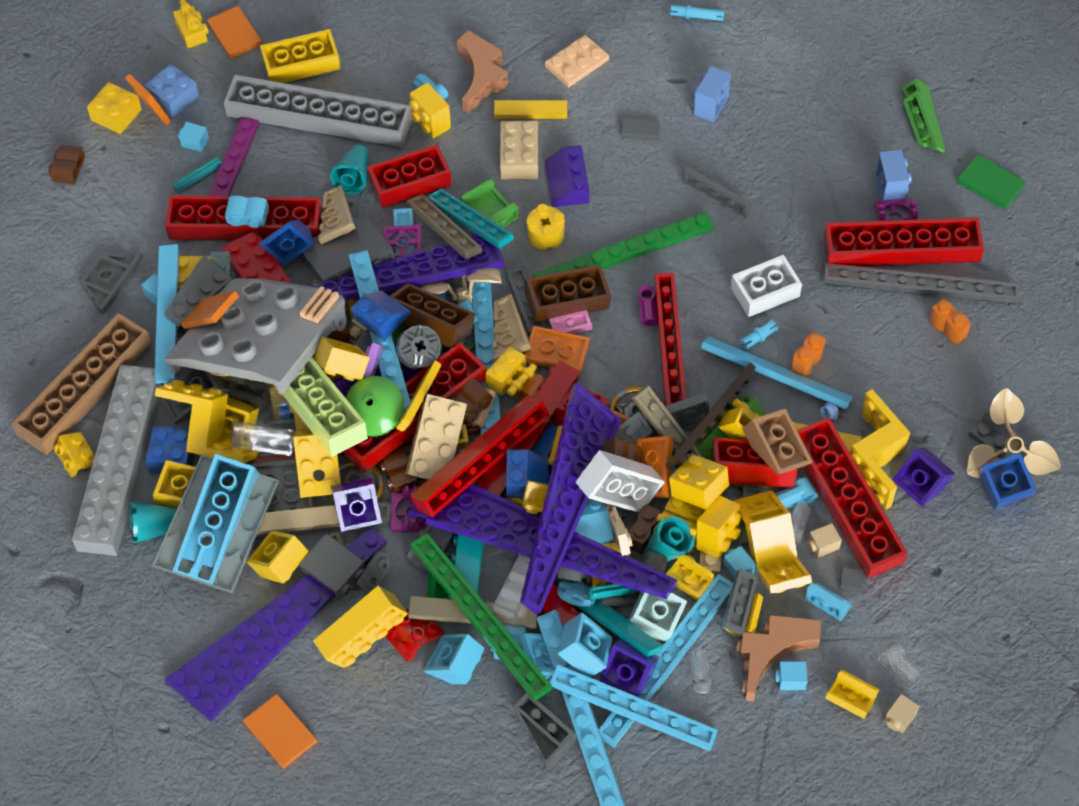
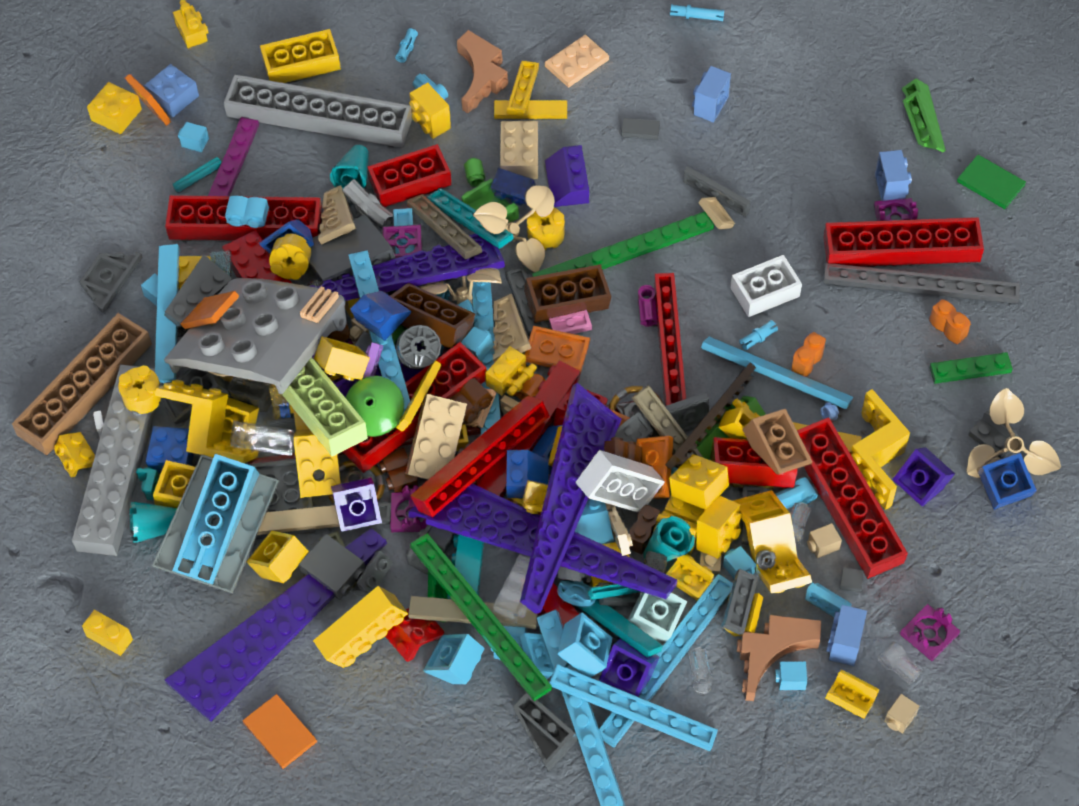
(67, 164): reddish brown brick -> none
(99, 421): none -> white tile
(107, 632): none -> yellow brick
(138, 389): none -> yellow brick
(150, 479): none -> teal bracket
(234, 32): orange tile -> none
(290, 256): none -> yellow brick
(368, 204): none -> light grey piece
(406, 45): none -> medium azure pin
(474, 172): none -> bright green brick
(478, 342): none -> medium azure brick
(493, 219): none -> tan plant
(507, 404): none -> tan plate
(511, 186): none -> clear blue slope
(522, 88): none -> yellow tile
(716, 213): none -> tan tile
(760, 559): none -> dark grey plate
(846, 635): none -> medium blue brick
(921, 643): none -> magenta piece
(970, 368): none -> green plate

